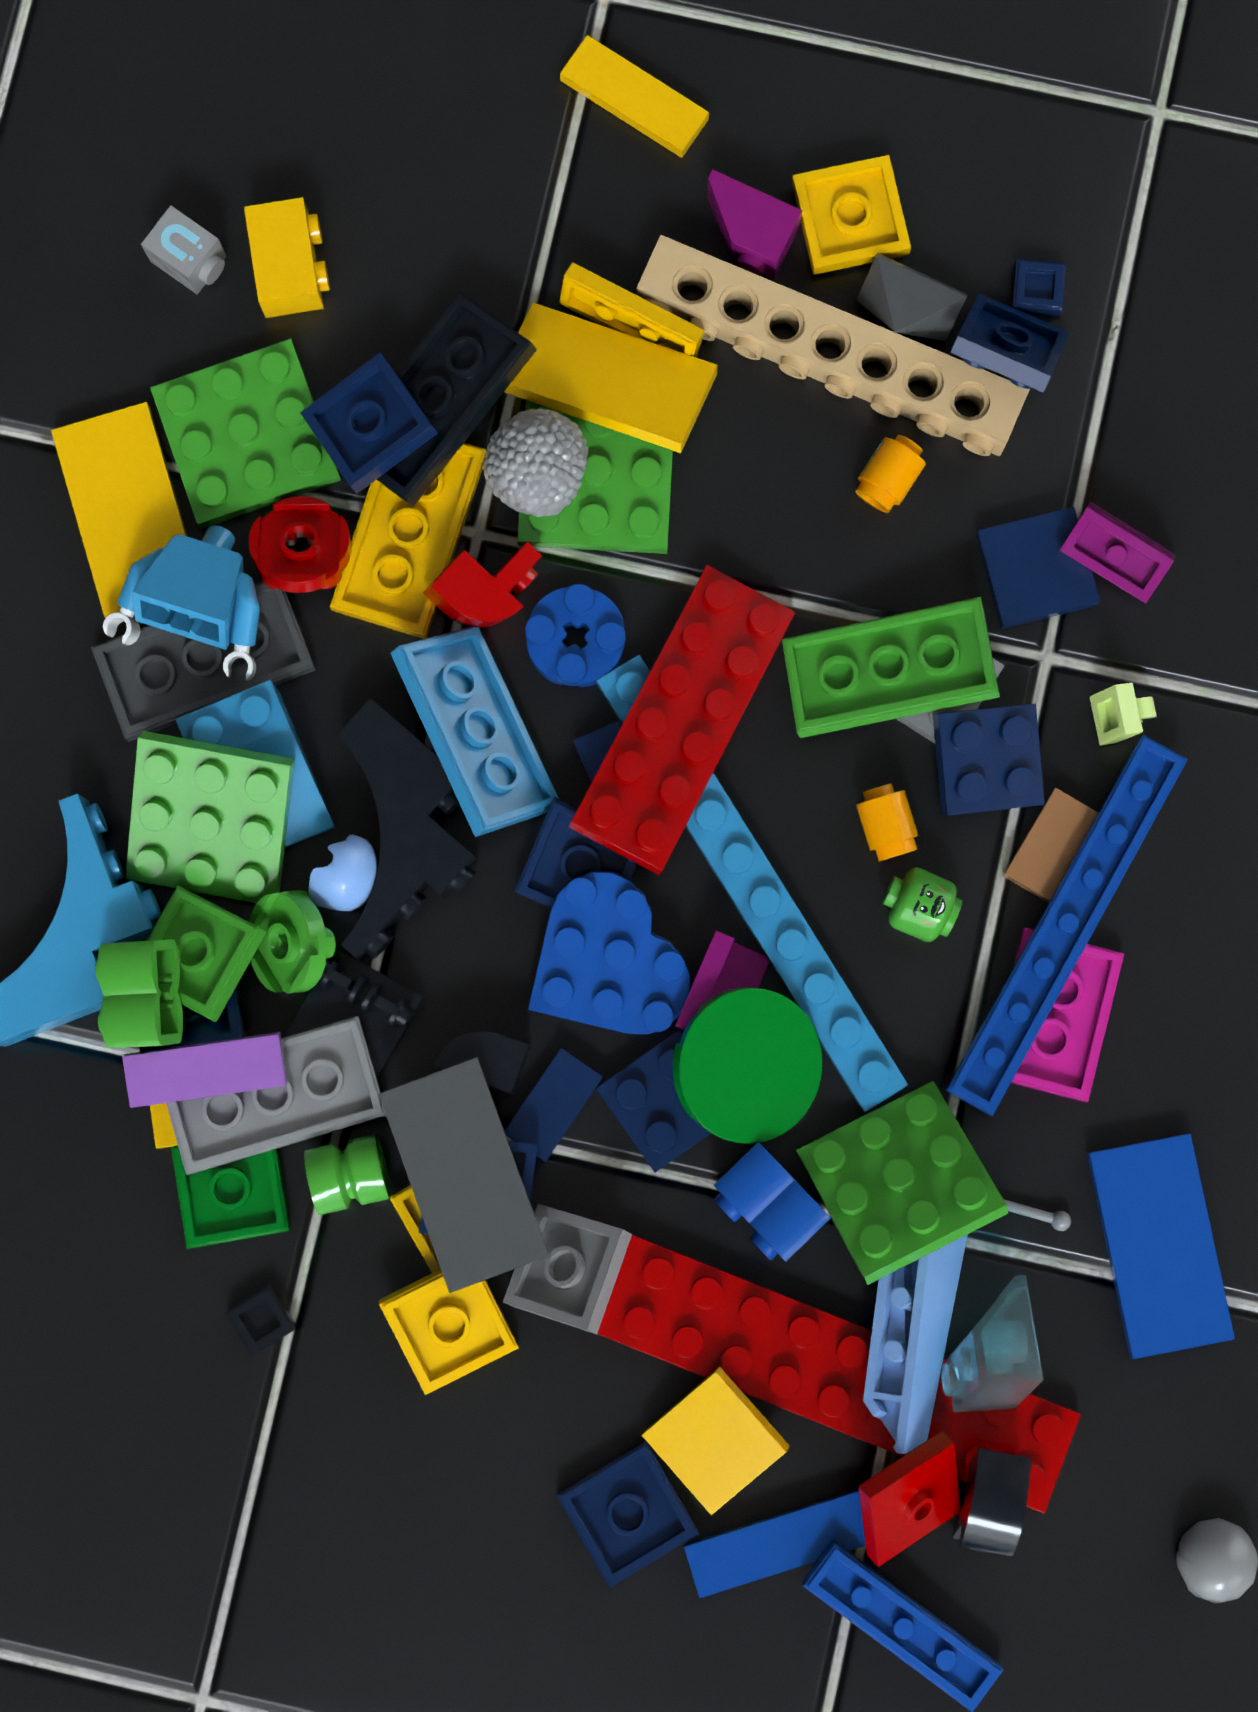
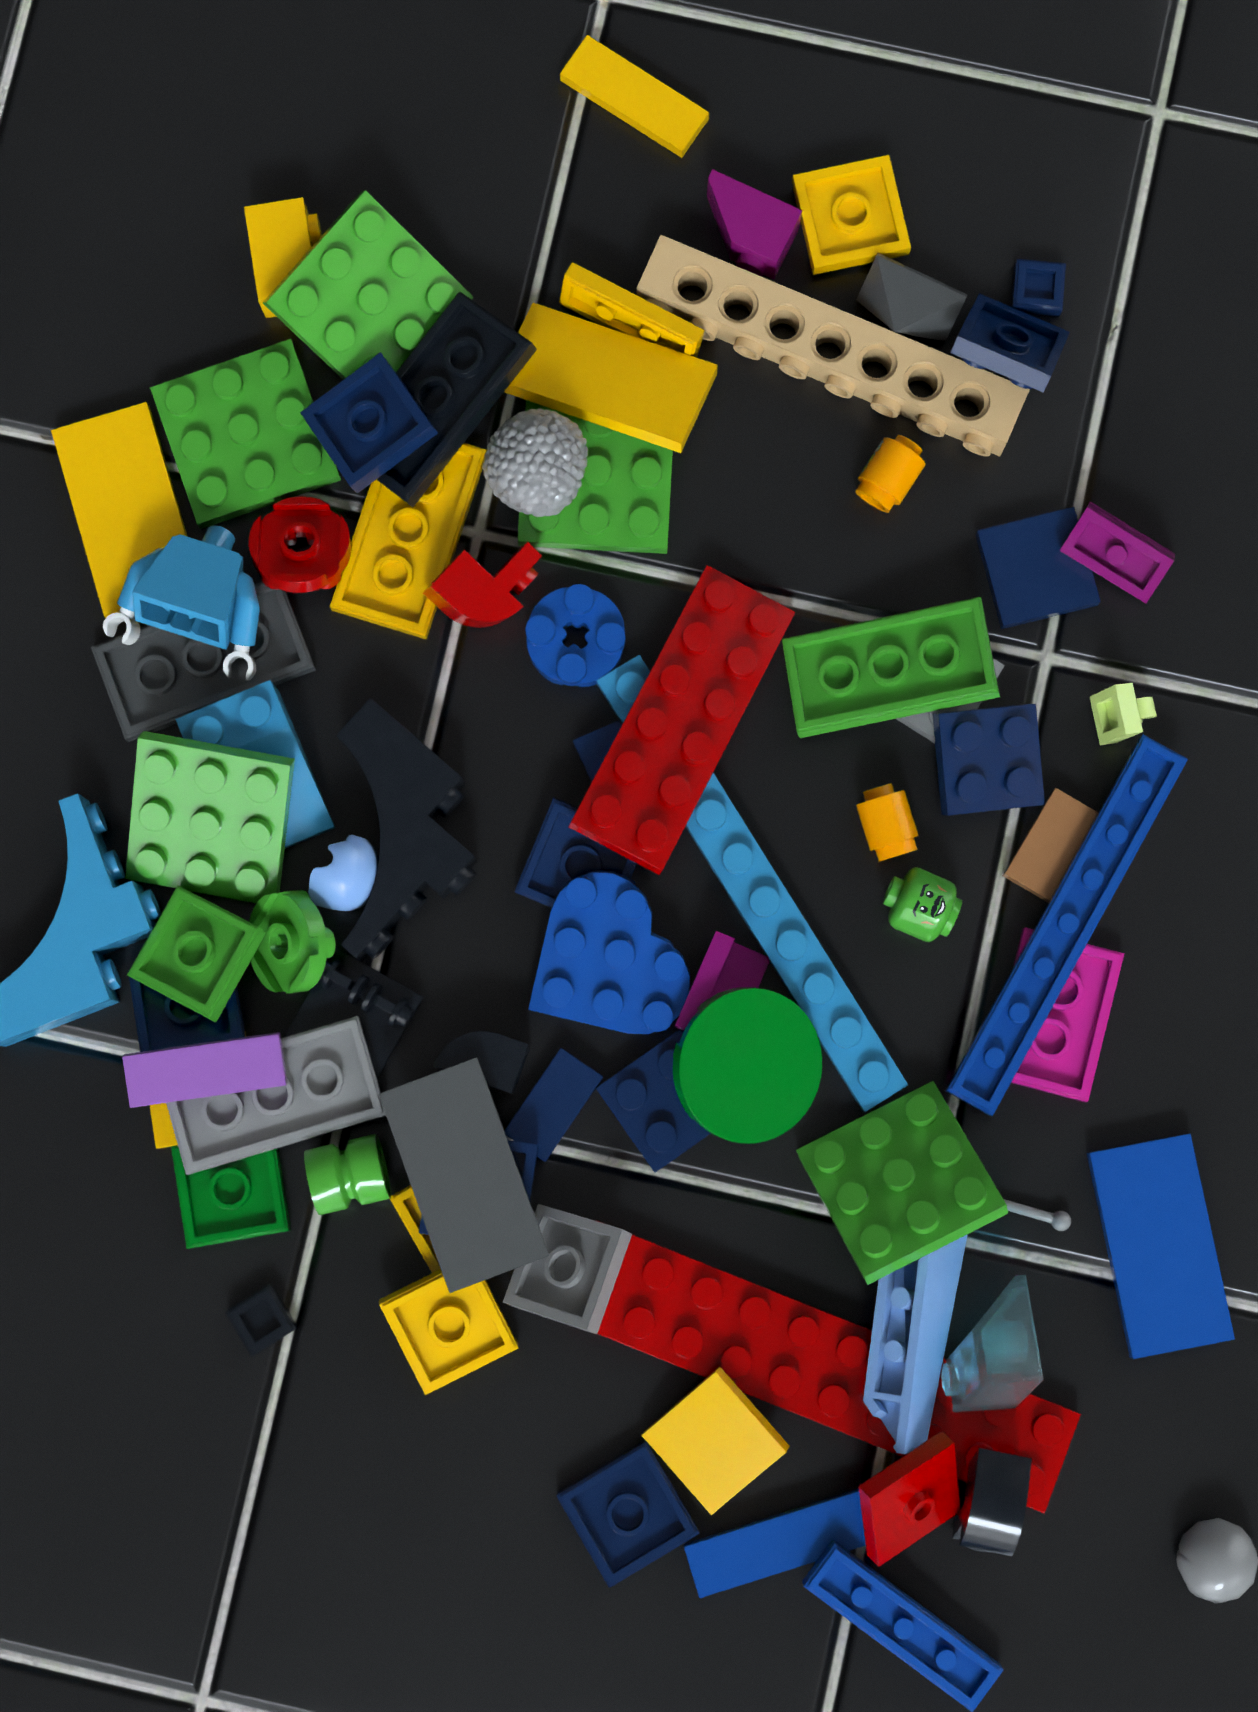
(139, 993): bright green brick -> none
(185, 250): light grey brick -> none
(363, 290): none -> bright green plate
(475, 729): dark azure tile -> none
(770, 1202): blue brick -> none

